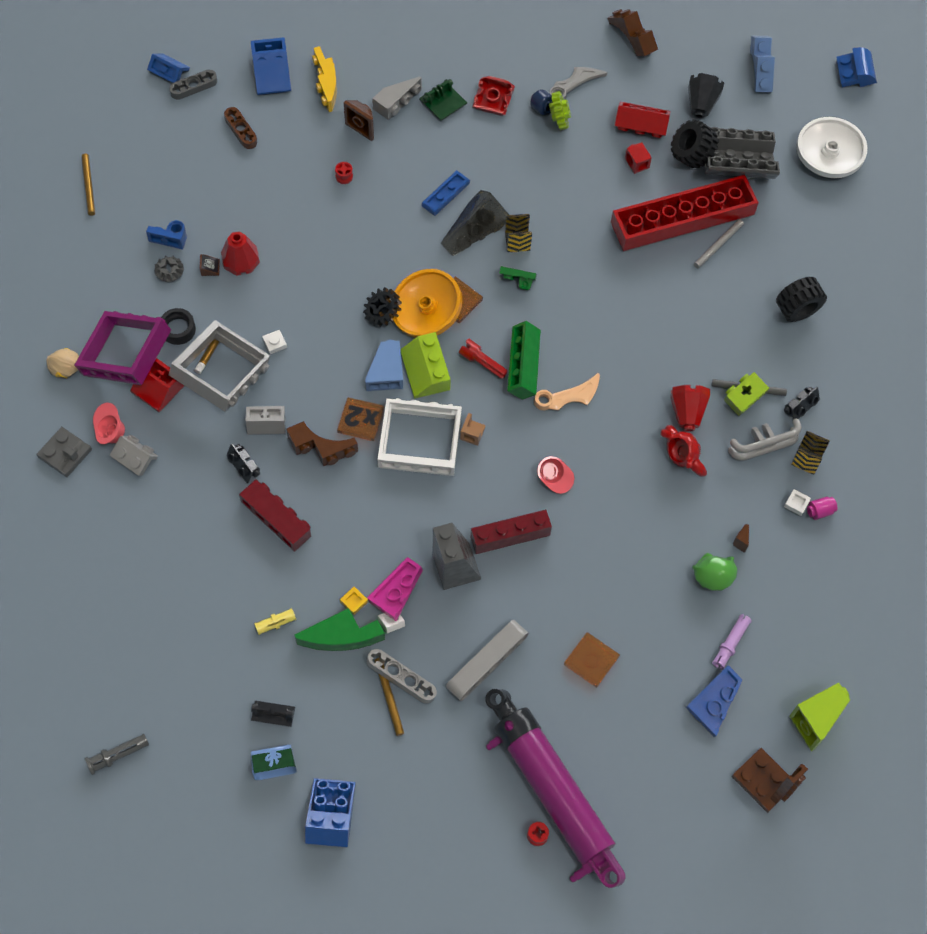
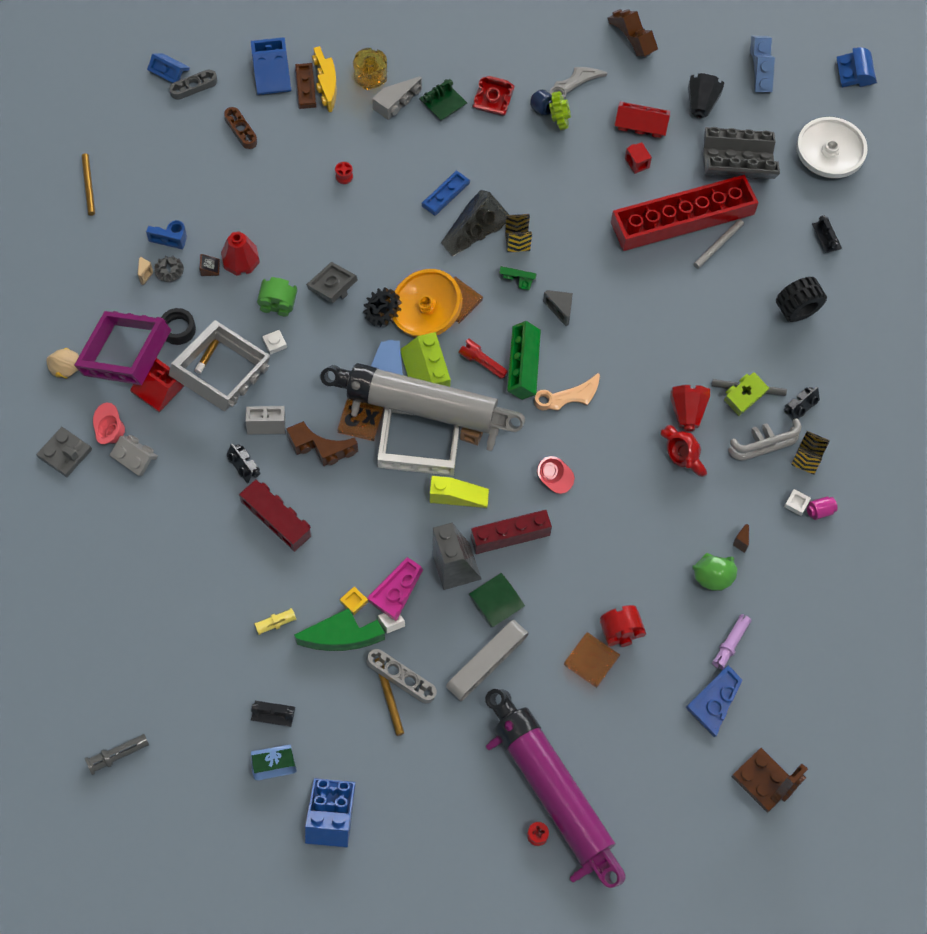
(144, 270): none -> tan slope
(276, 296): none -> bright green brick
(305, 85): none -> reddish brown tile
(332, 282): none -> dark grey hinge
(359, 118): reddish brown slope -> none
(370, 68): none -> clear yellow brick
(423, 399): none -> light grey piece
(457, 492): none -> neon yellow slope
(496, 599): none -> dark green slope
(559, 304): none -> dark grey slope
(622, 626): none -> red brick
(694, 143): black tyre -> none
(819, 713): lime slope -> none
(826, 234): none -> black hinge

